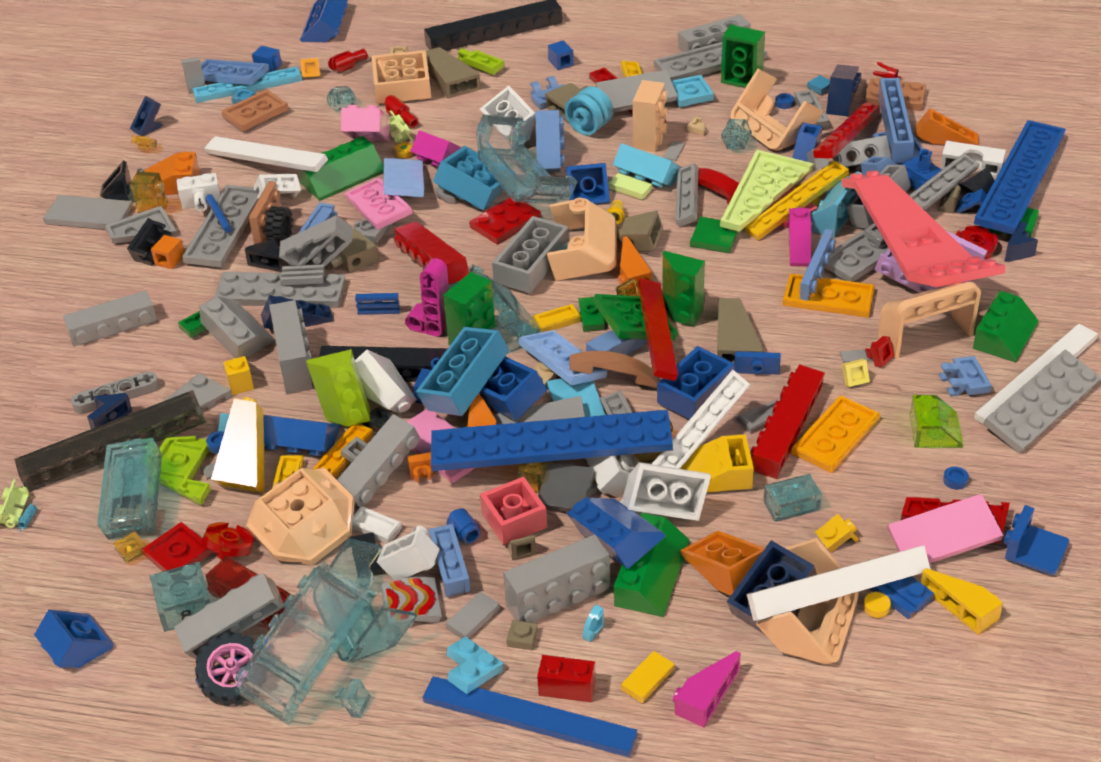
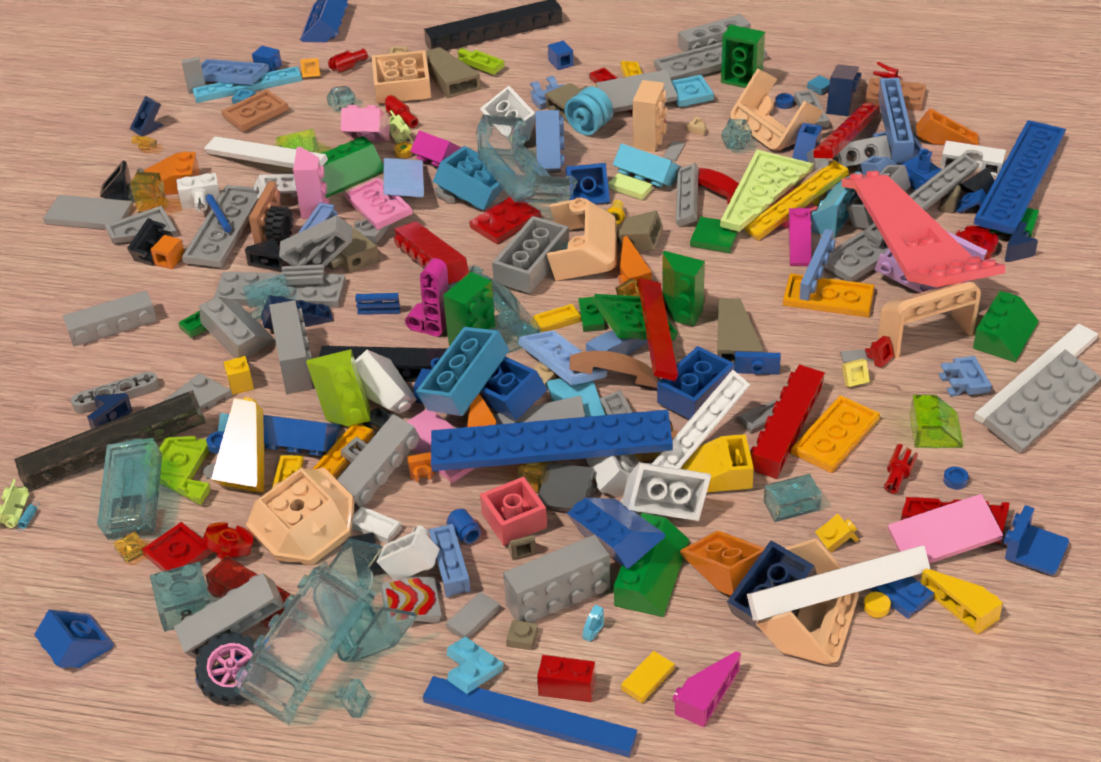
(258, 293): none -> clear light blue plate
(304, 139): none -> clear neon green slope
(309, 182): none -> bright pink slope
(899, 468): none -> red arm

